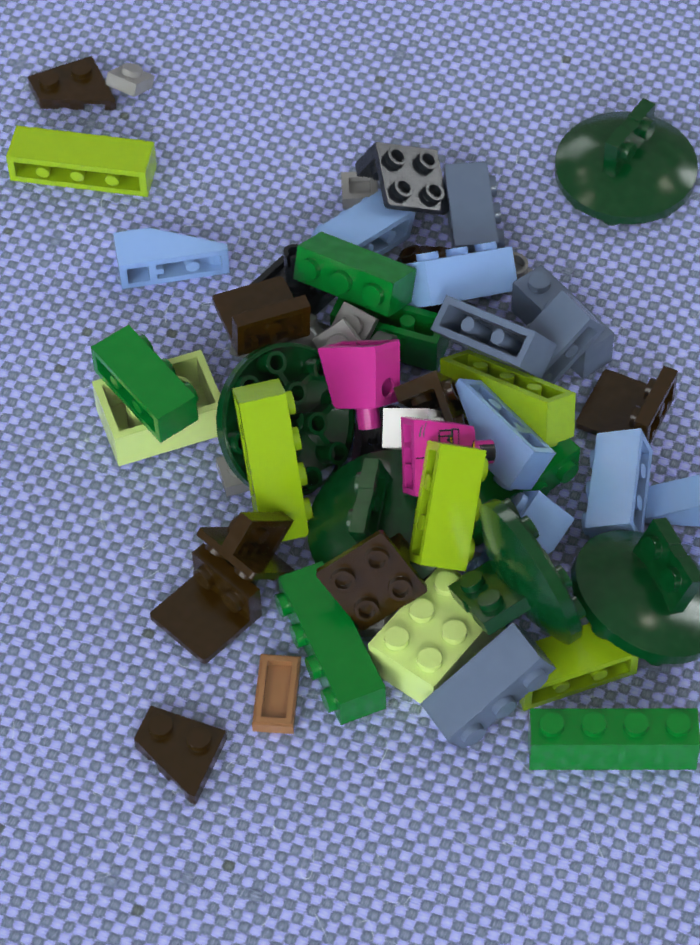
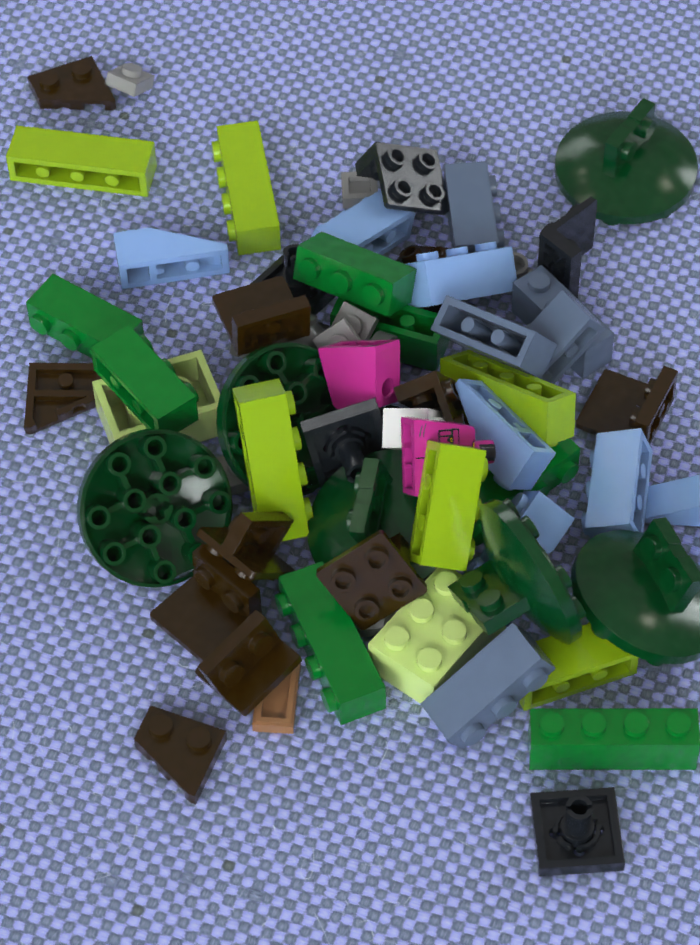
(57, 393): none -> dark brown wing
(76, 315): none -> green brick
(147, 504): none -> dark green bracket
(248, 188): none -> lime brick
(248, 664): none -> dark brown bracket
(343, 446): none -> black plate
(565, 243): none -> black bracket
(576, 818): none -> black plate

